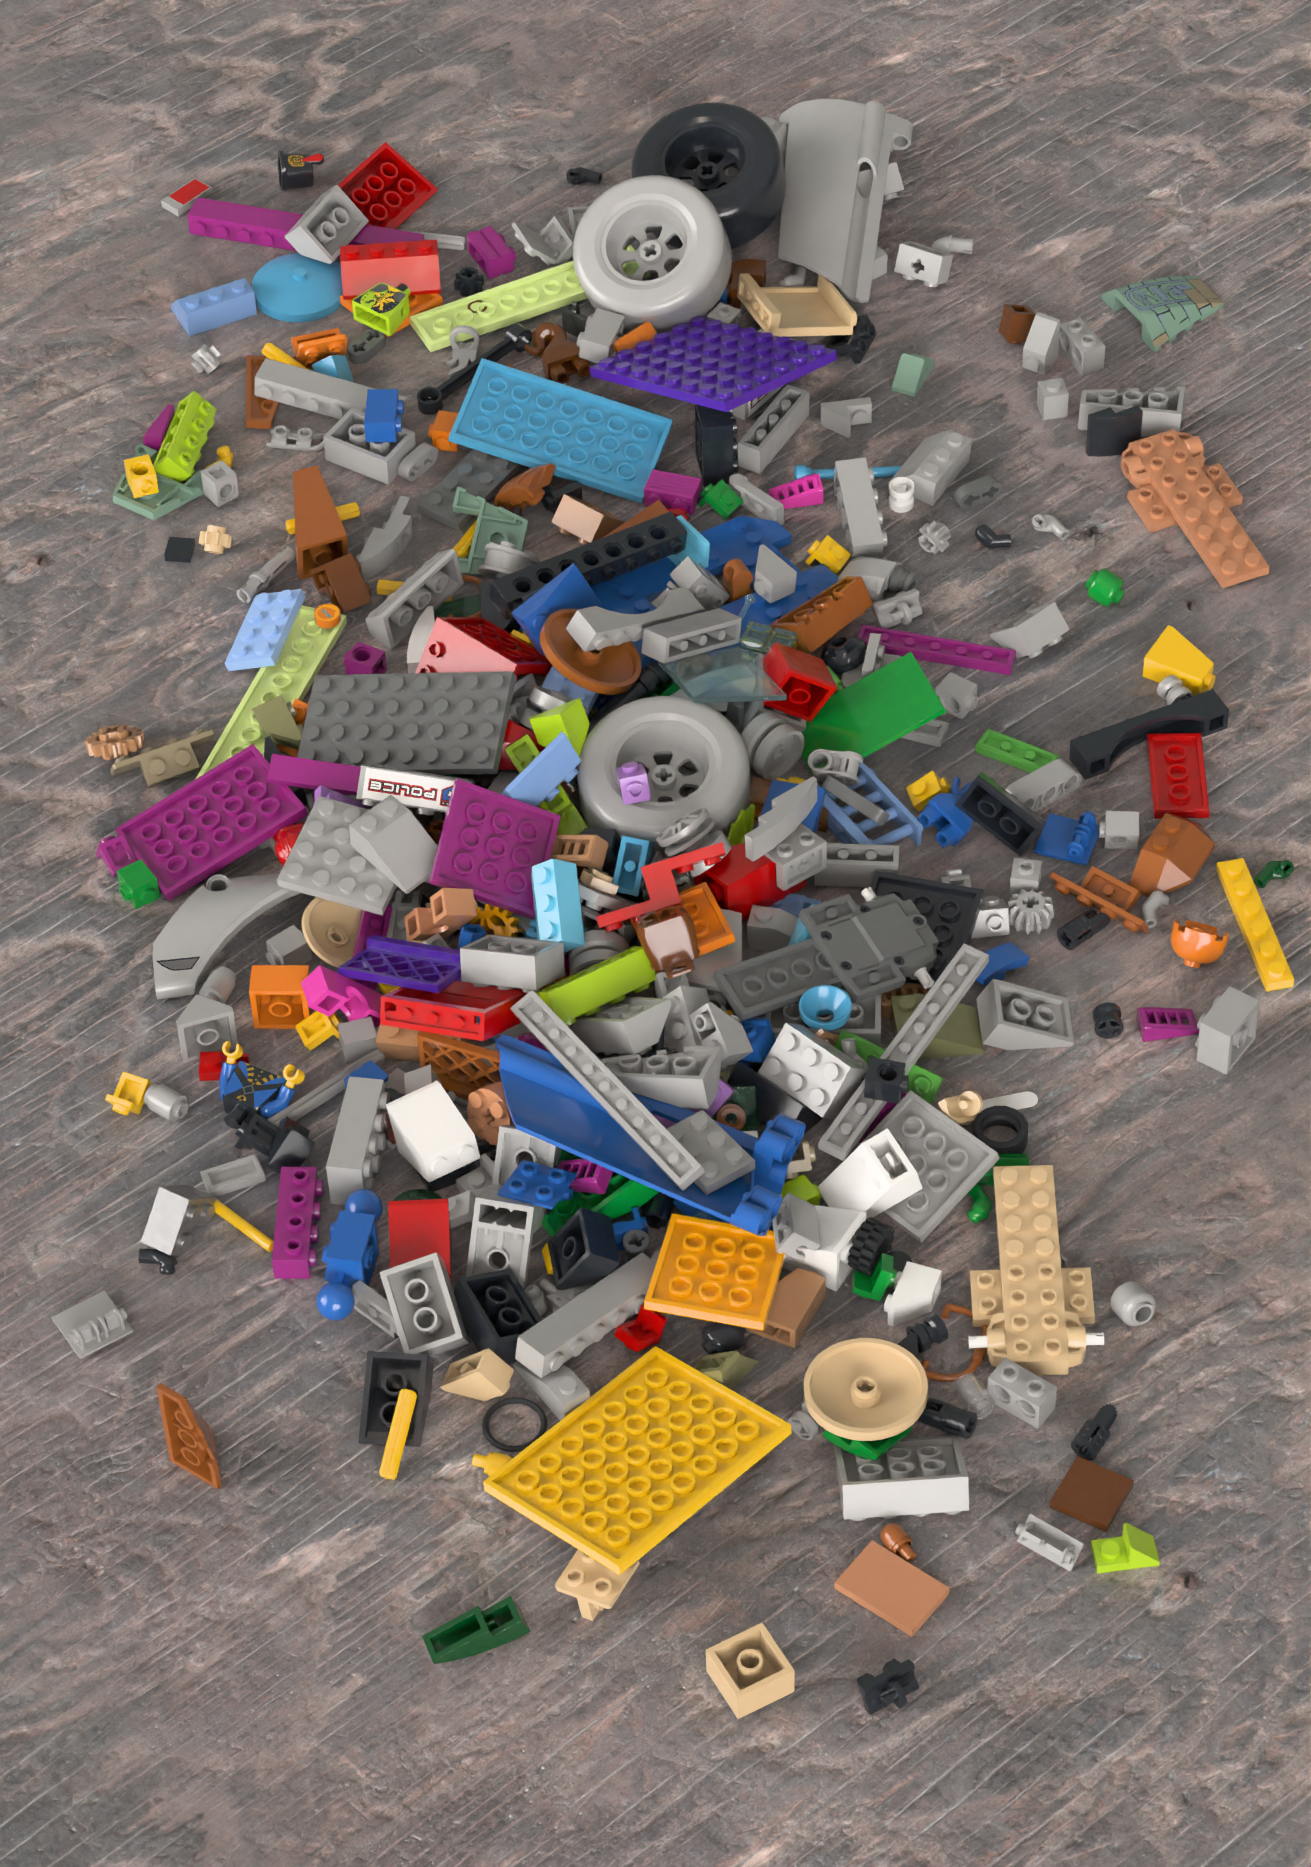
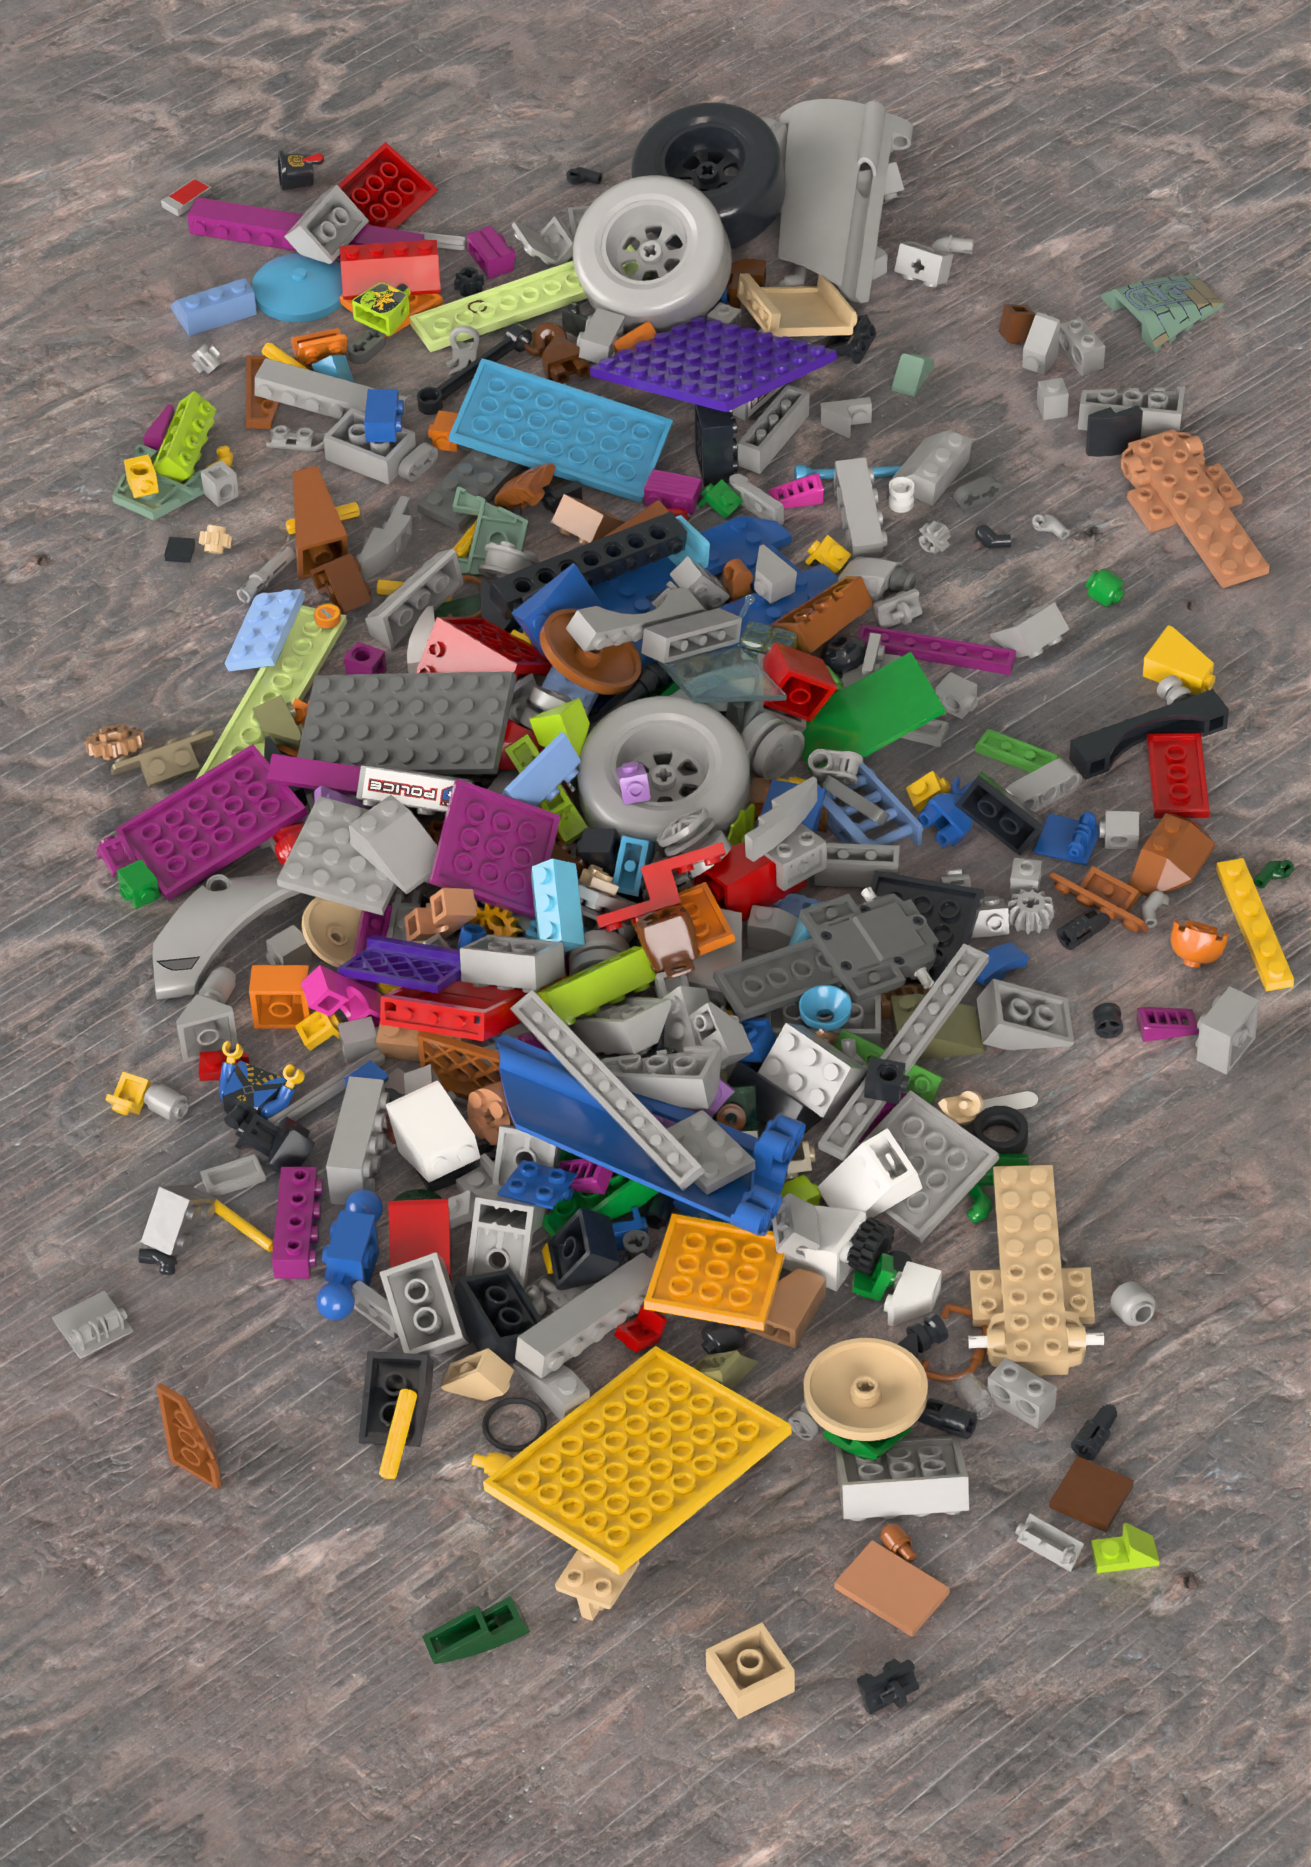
(593, 854): medium nougat slope -> none

